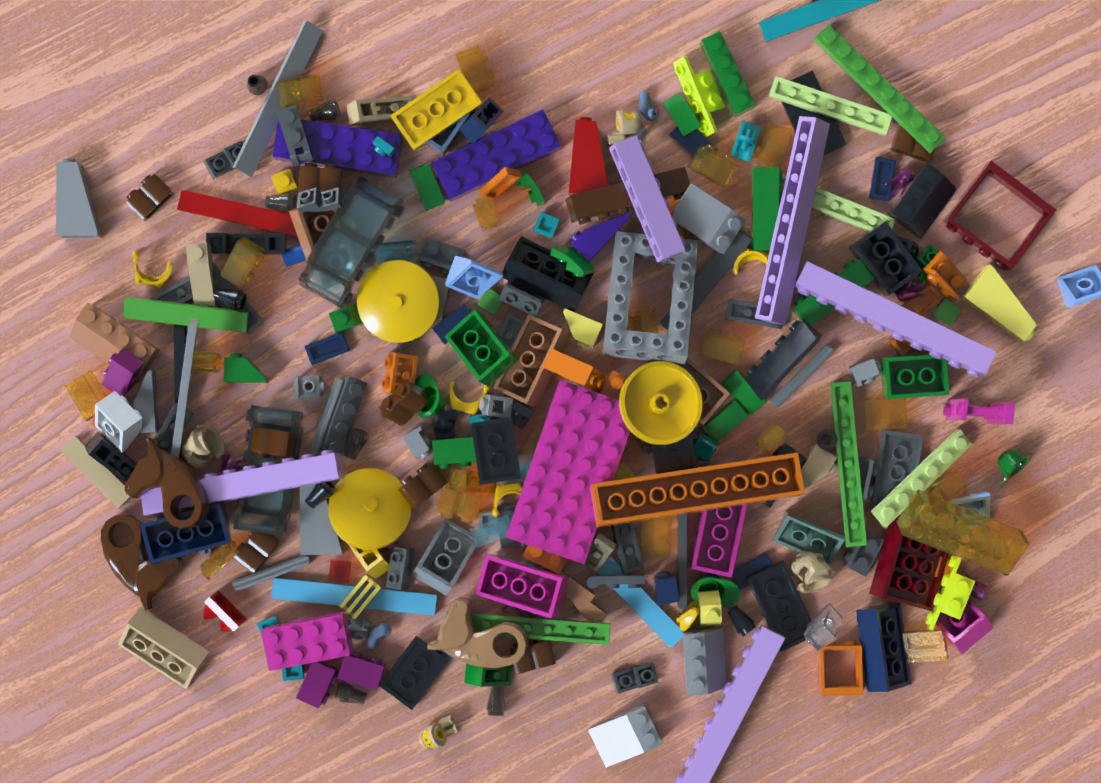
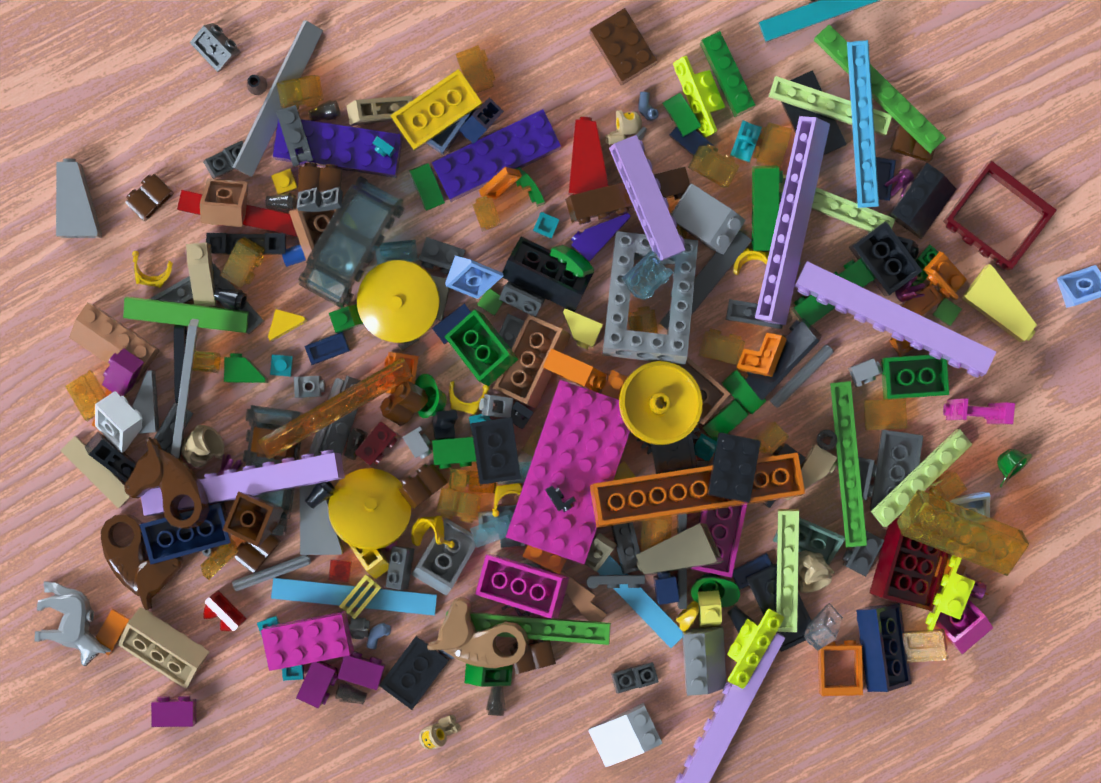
(75, 623): none -> light grey animal
(112, 629): none -> orange tile
(173, 712): none -> magenta brick
(214, 46): none -> bracket
(224, 202): none -> nougat slope
(252, 518): none -> reddish brown slope
(281, 365): none -> teal plate
(283, 323): none -> yellow slope
(335, 408): none -> clear orange plate
(376, 443): none -> dark red bracket
(423, 524): none -> yellow helmet
(556, 496): none -> black bracket
(623, 46): none -> reddish brown brick
(647, 276): none -> clear light blue bracket
(683, 551): none -> dark tan slope
(734, 467): none -> black plate
(751, 646): none -> neon yellow bracket
(765, 360): none -> orange plate
(787, 568): none -> yellowish green plate
(862, 124): none -> medium azure tile

